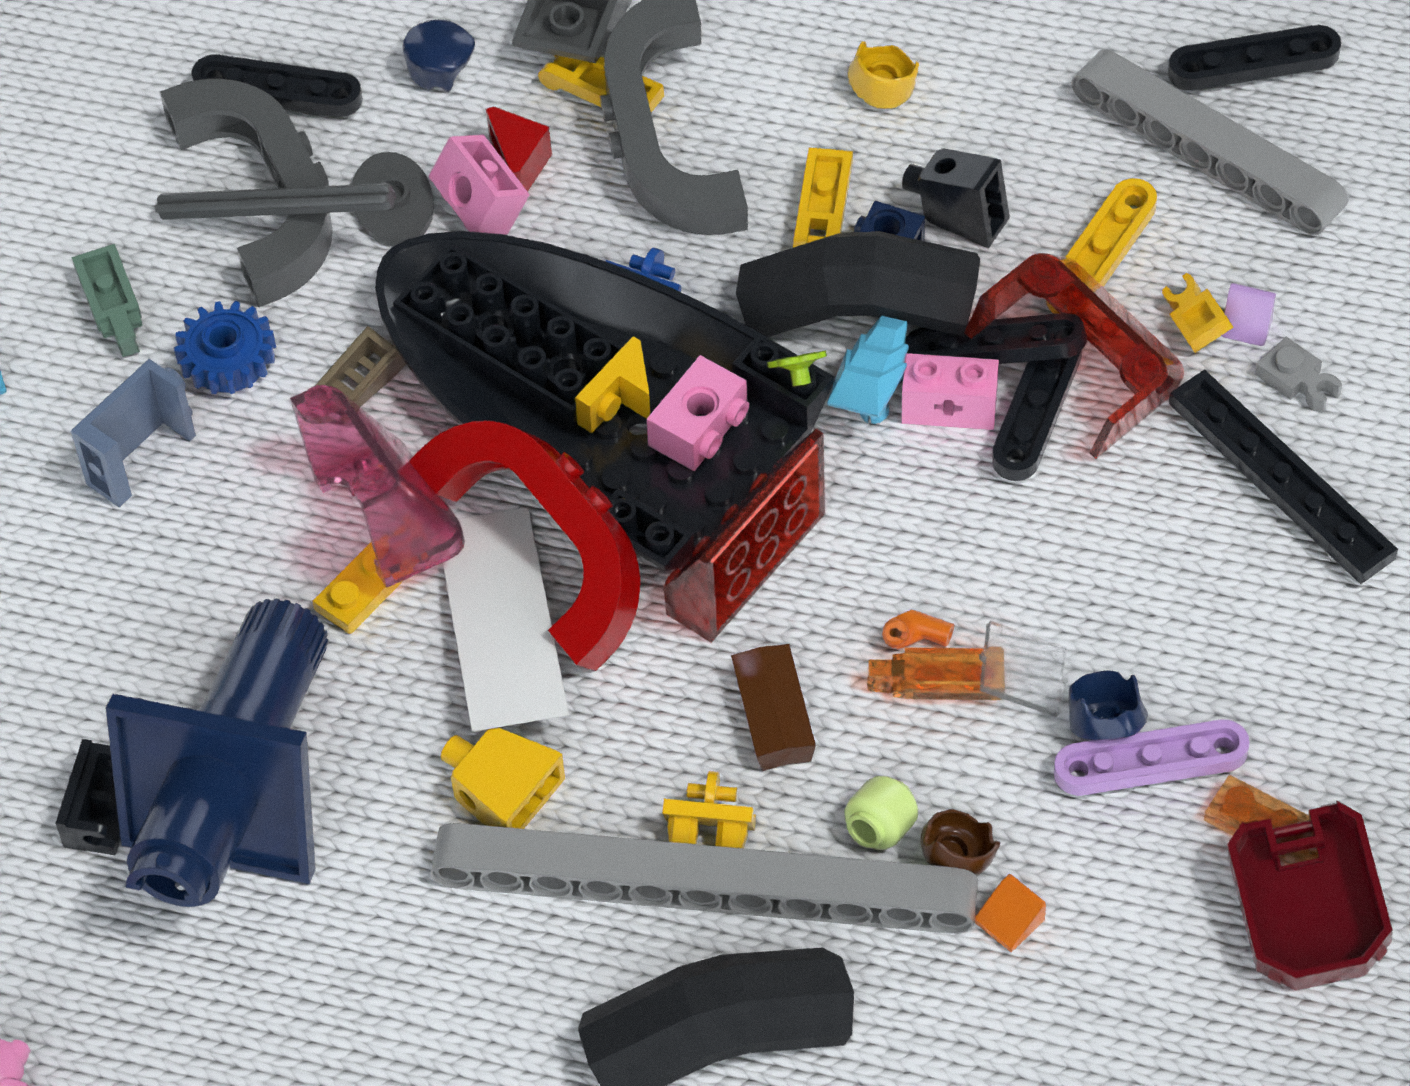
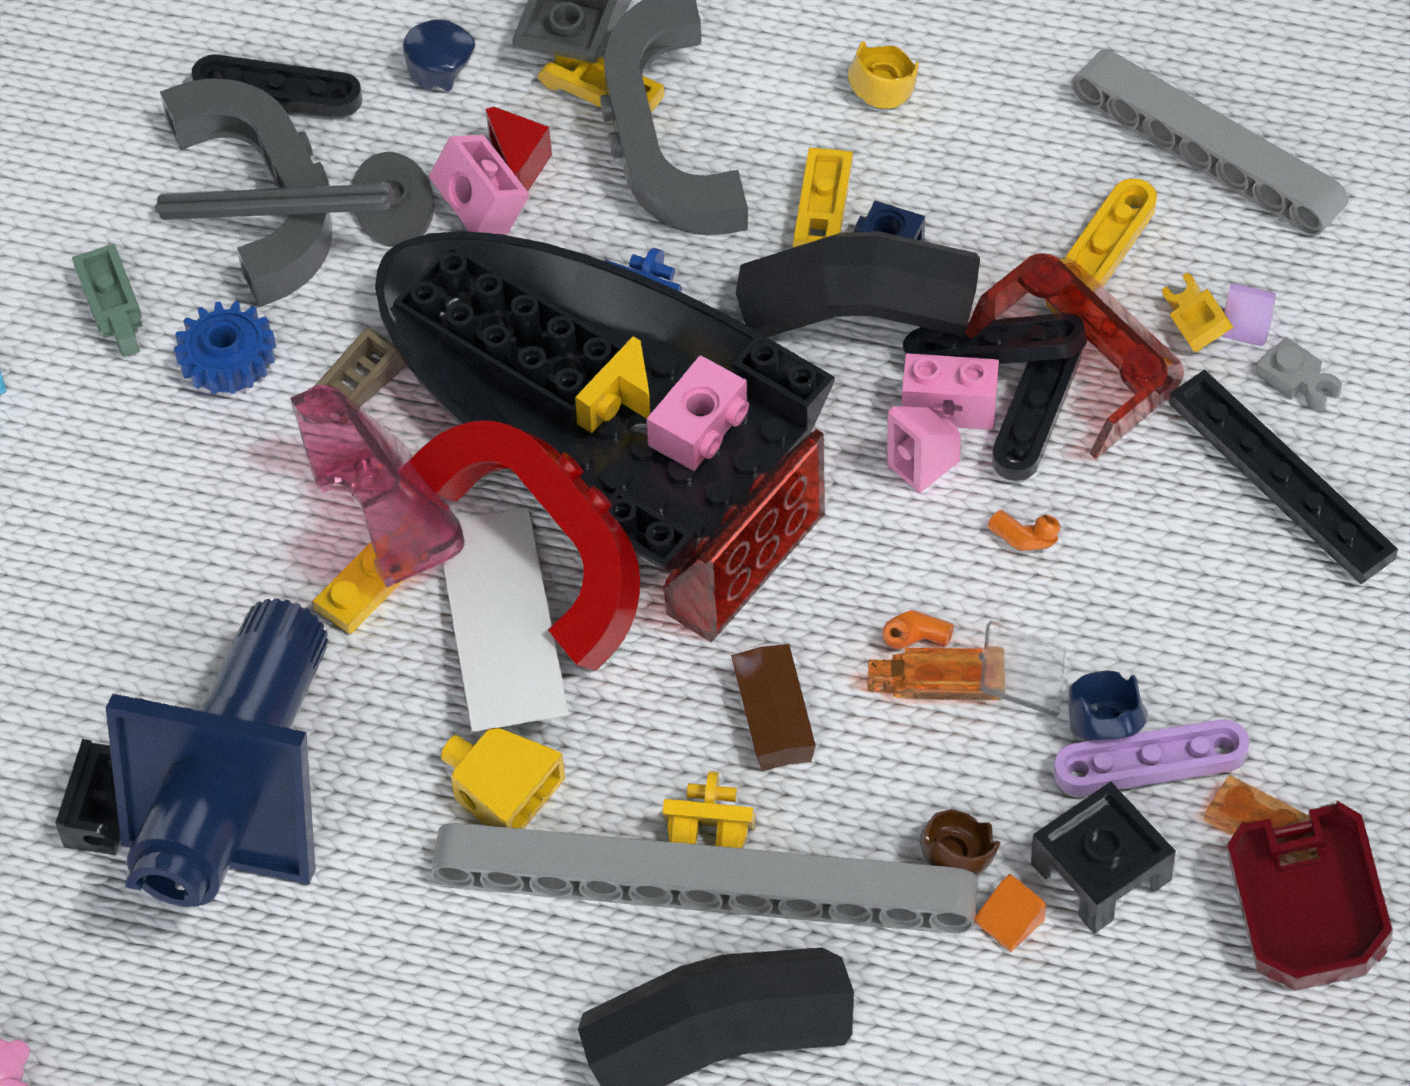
(127, 420): sand blue panel -> none
(798, 366): lime plant -> none
(872, 371): medium azure connector -> none
(881, 813): yellowish green head -> none
(921, 445): none -> bright pink slope
(961, 194): black torso -> none
(1025, 537): none -> orange arm
(1103, 853): none -> black panel
(1254, 57): black plate -> none

